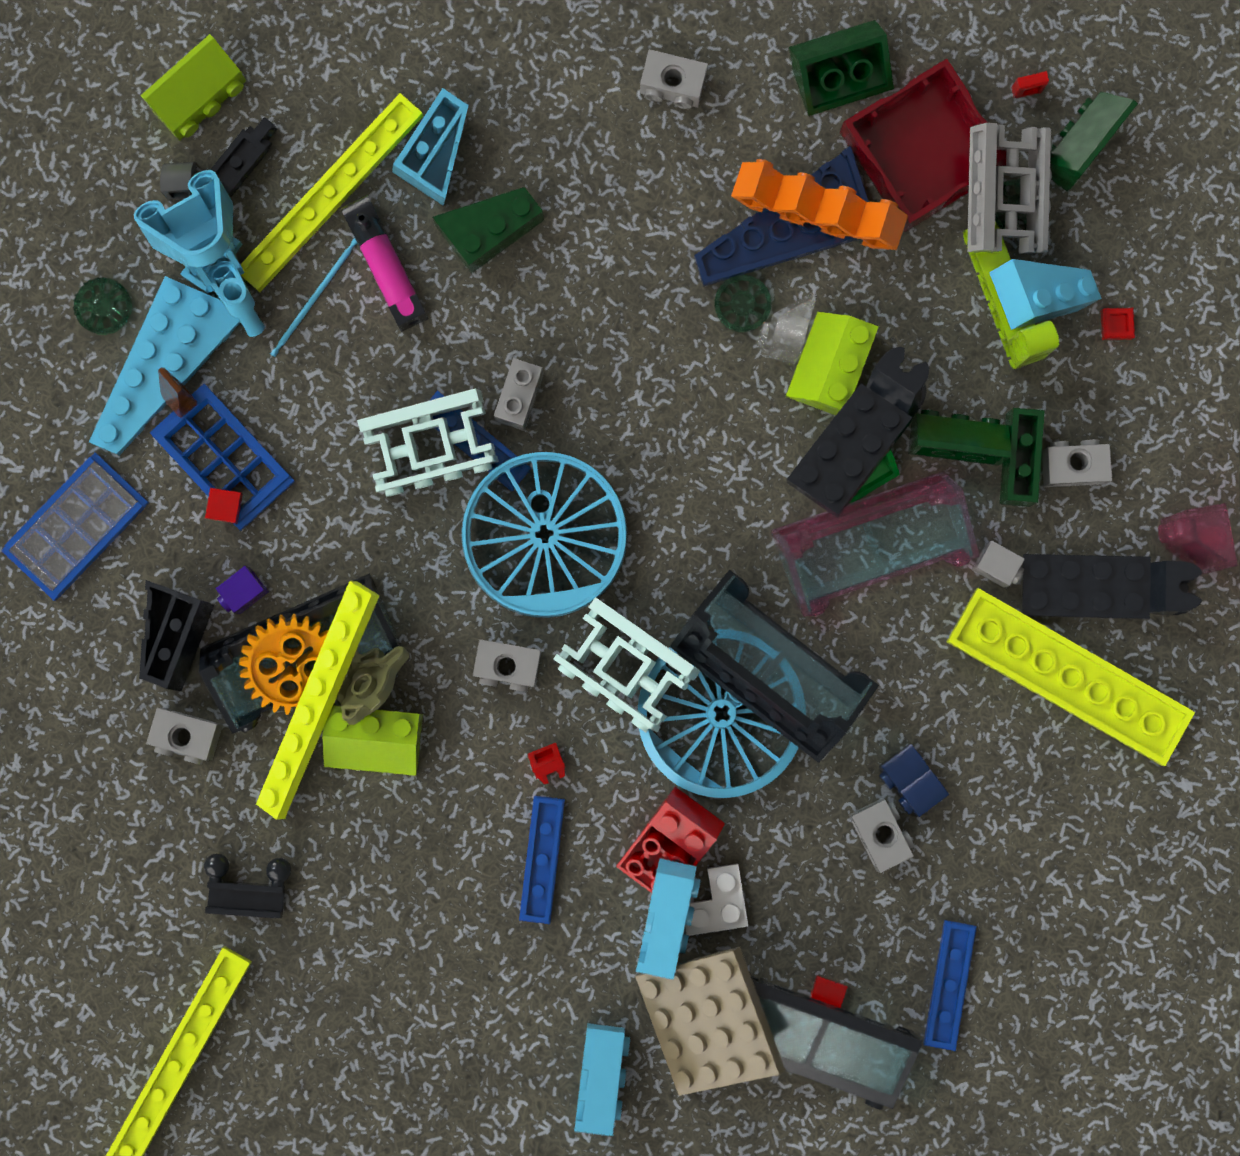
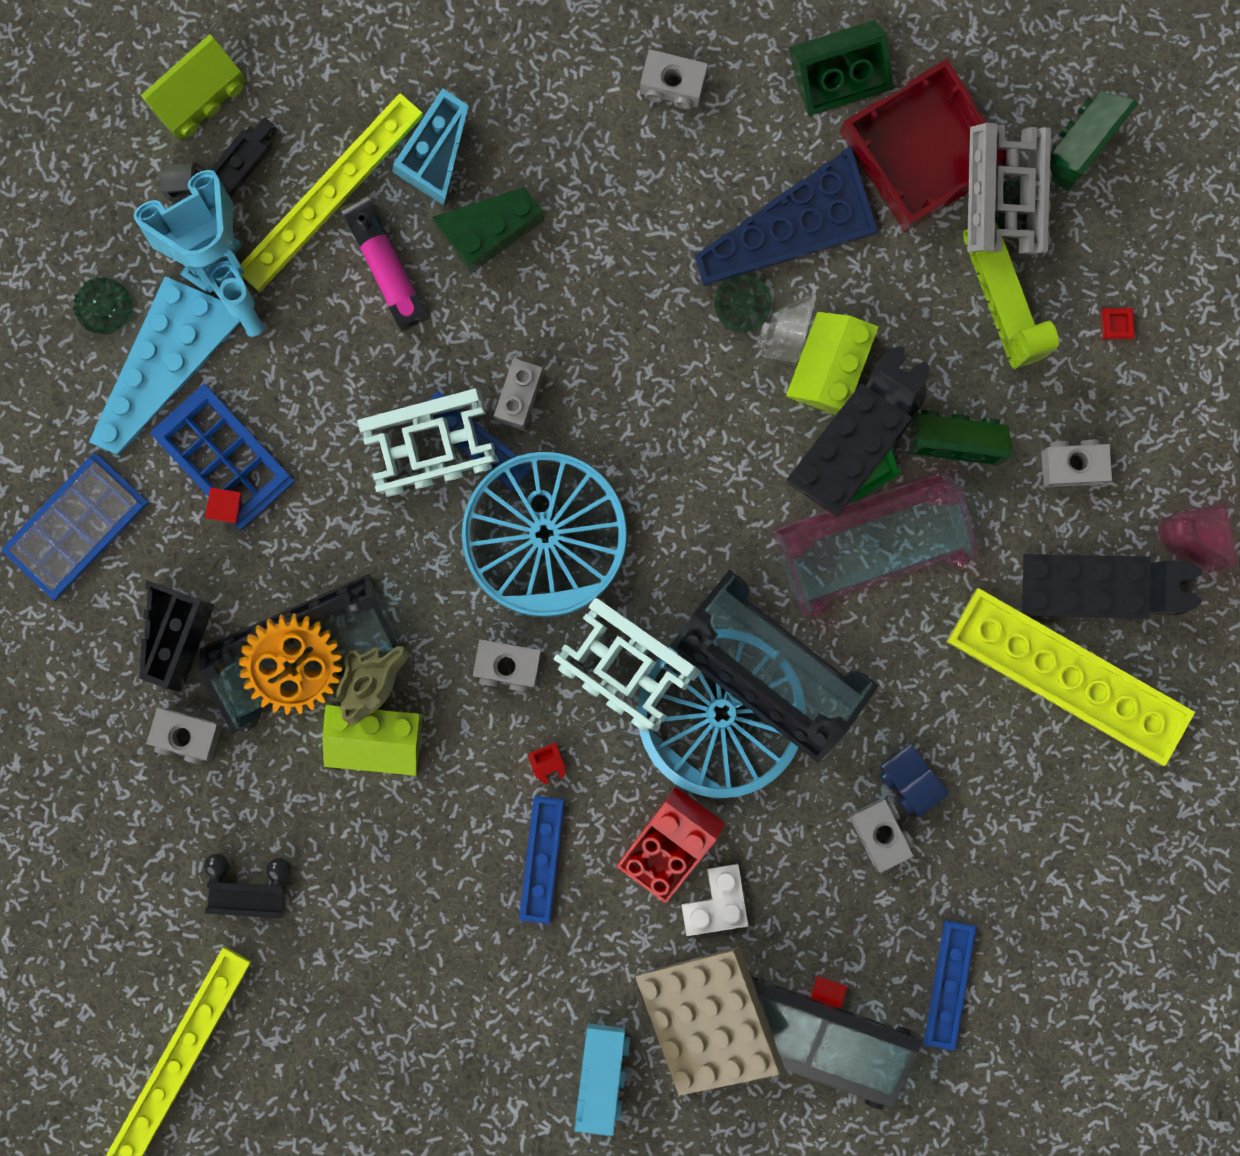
(175, 393): reddish brown slope -> none
(241, 591): dark purple brick -> none
(314, 297): medium azure piece -> none
(317, 699): neon yellow plate -> none
(667, 917): medium azure wedge -> none
(833, 210): orange brick -> none
(999, 564): light grey brick -> none
(1022, 471): dark green brick -> none
(1030, 85): red tile -> none
(1042, 291): medium azure wedge -> none

